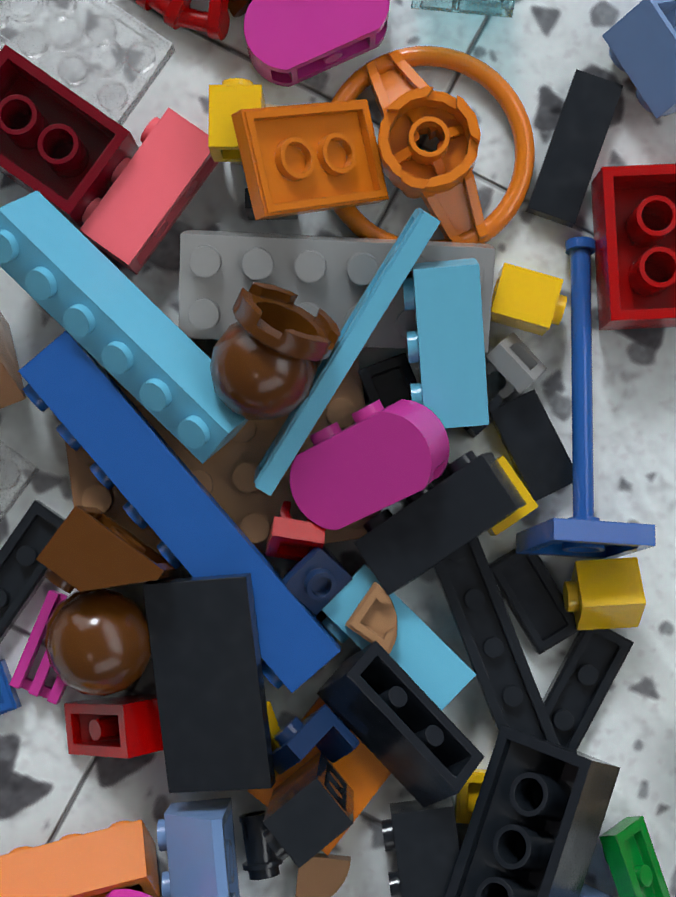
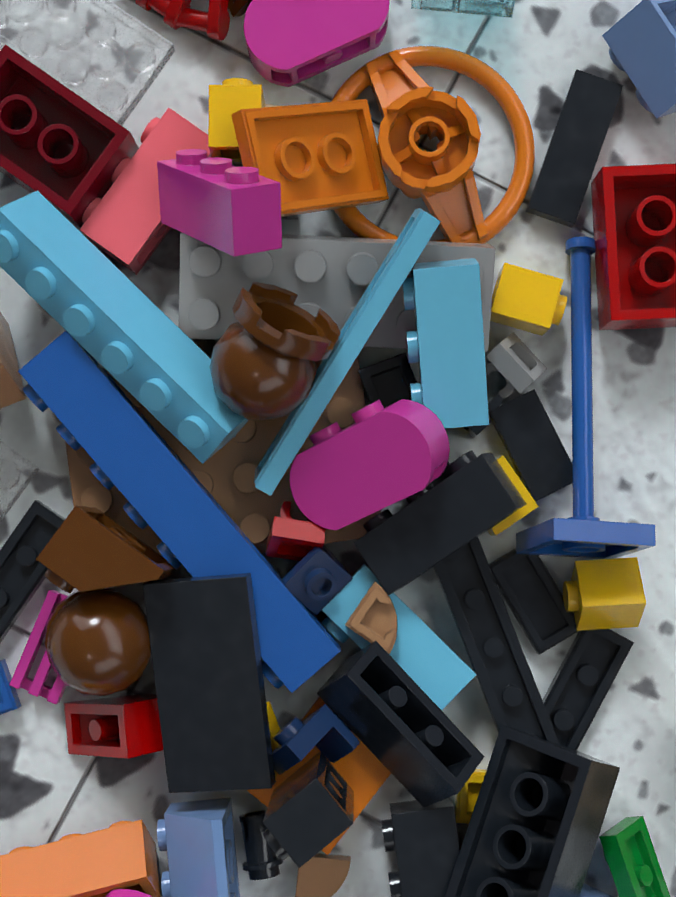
(220, 203): none -> dark pink brick

